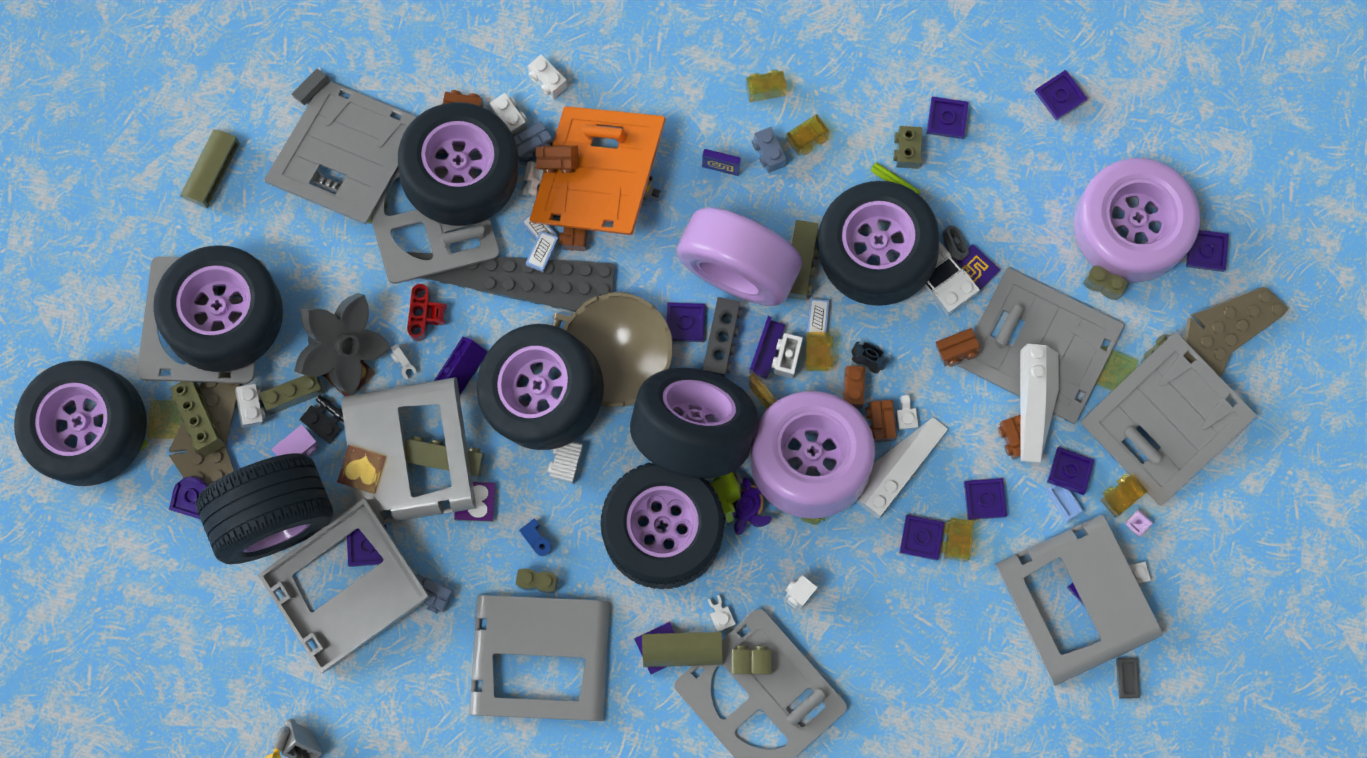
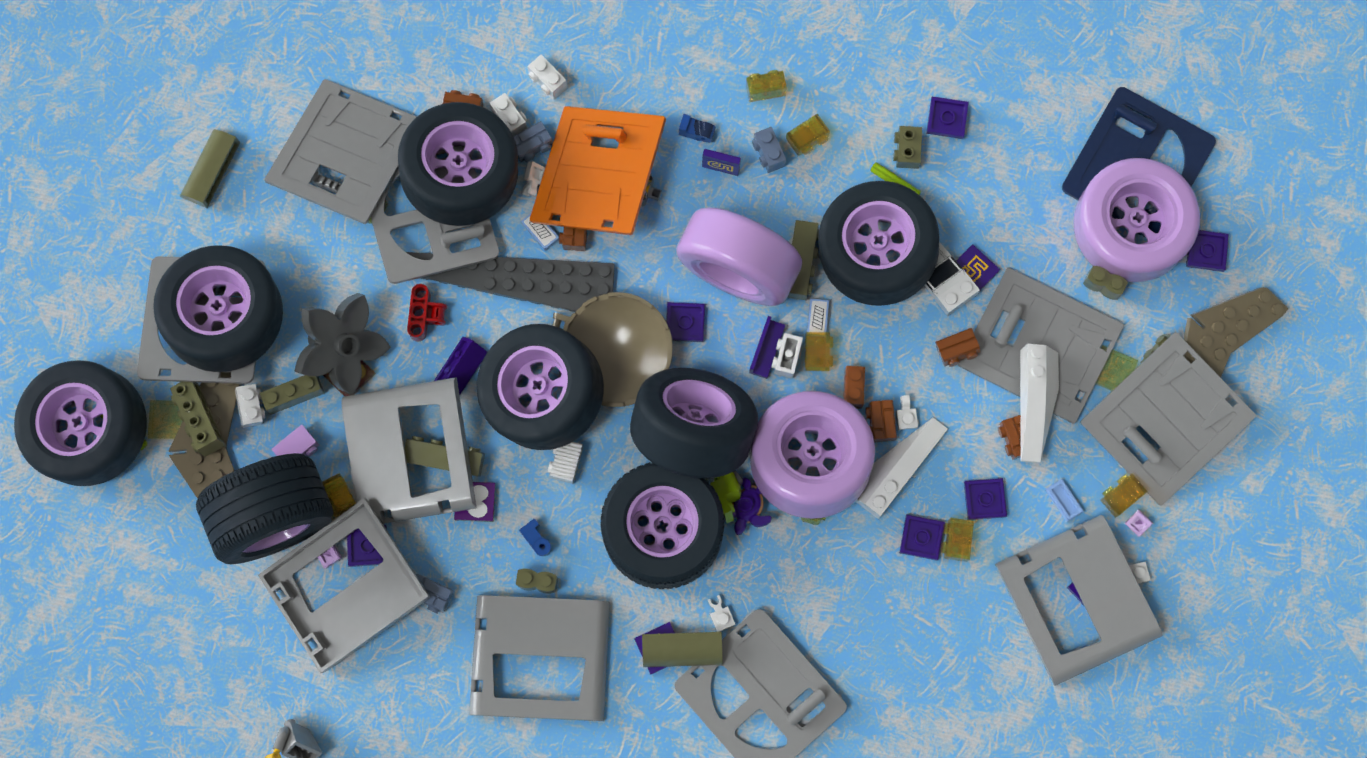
(186, 495): dark purple tile -> none
(310, 86): dark grey tile -> none
(321, 424): black plate -> none
(329, 557): none -> lavender tile
(338, 494): none -> clear yellow brick
(361, 469): clear yellow tile -> none
(399, 357): white plate -> none
(542, 251): tile -> none
(557, 157): dark orange brick -> none
(696, 129): none -> blue leg
(723, 308): dark grey brick -> none
(751, 661): olive brick -> none
(761, 391): clear yellow tile -> none
(799, 592): white brick -> none
(869, 356): black plate -> none
(955, 242): dark grey plate -> none
(1060, 95): dark purple plate -> none
(1070, 471): dark purple tile -> none
(1112, 144): none -> dark blue door
(1127, 678): dark grey tile -> none

